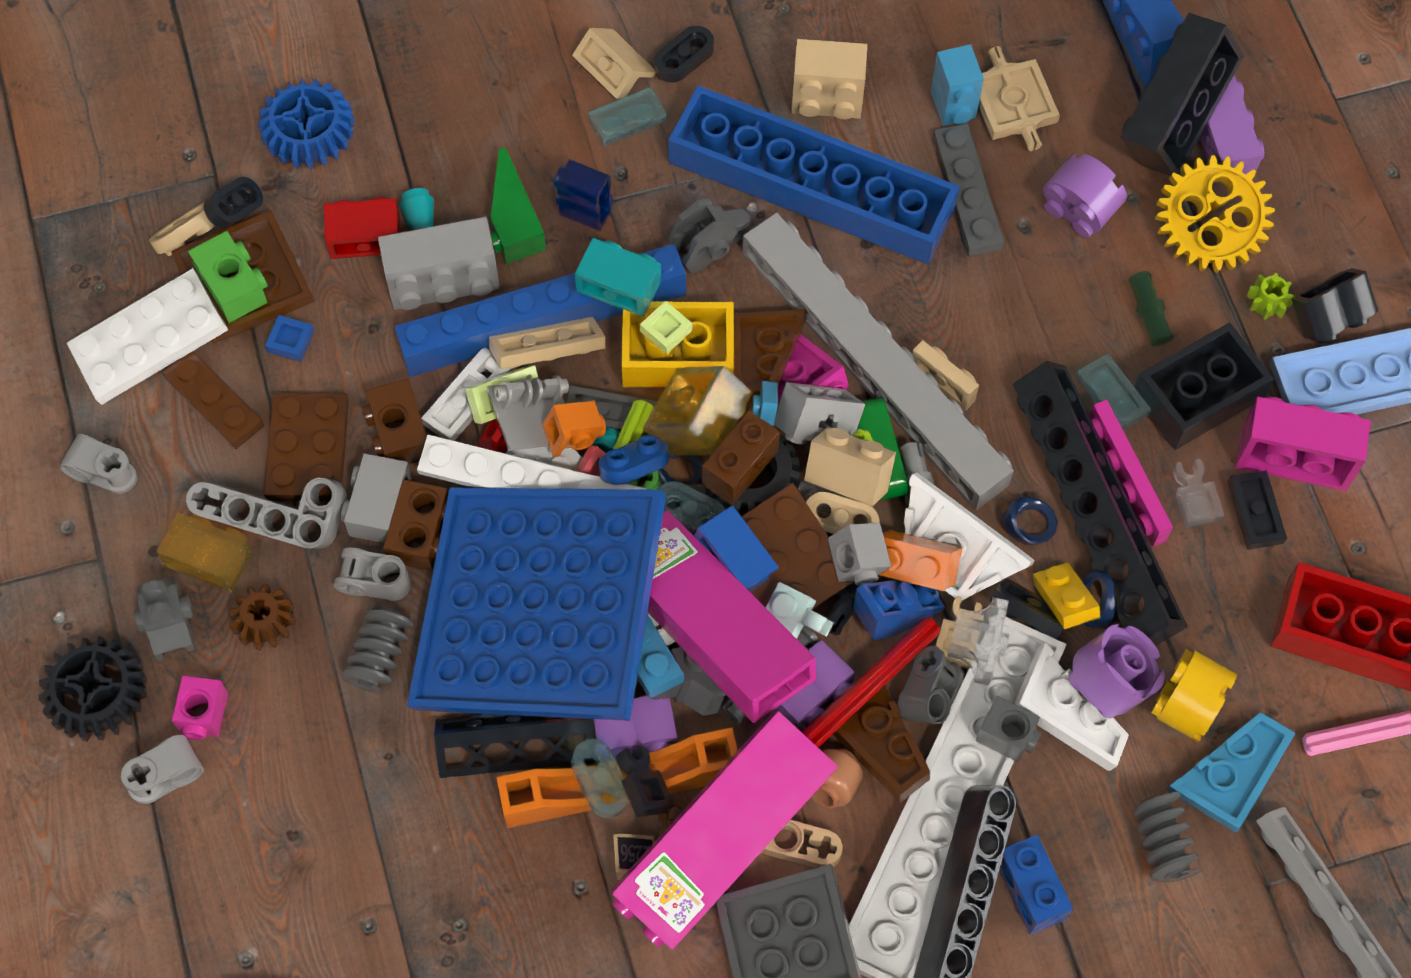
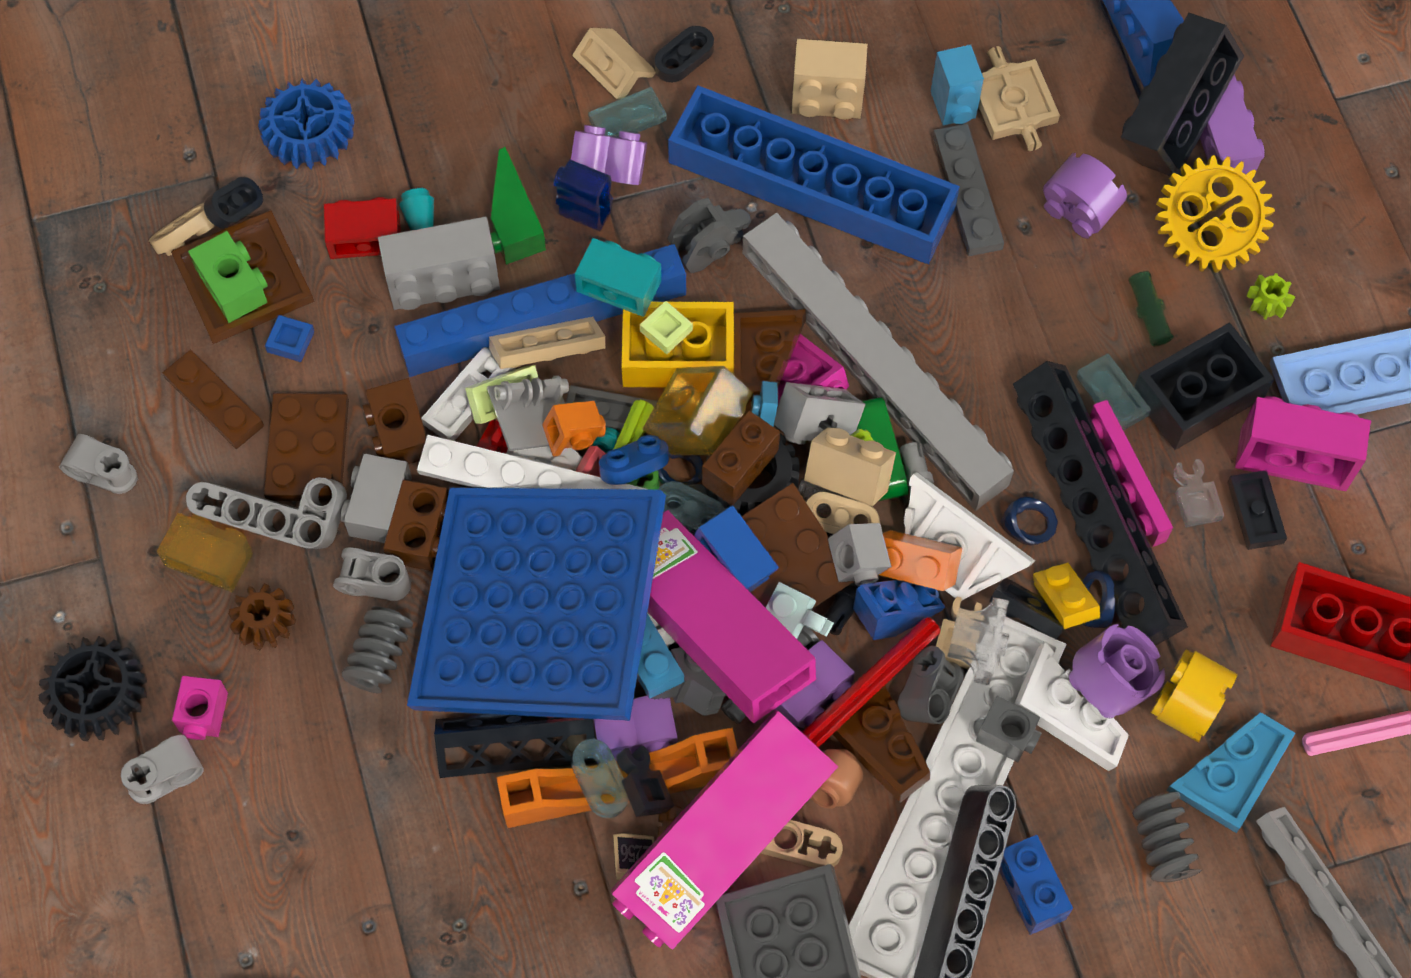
(147, 336): white plate -> none
(165, 616): dark grey hinge -> none
(617, 156): none -> medium lavender brick
(952, 381): tan plate -> none
(1335, 305): black brick -> none

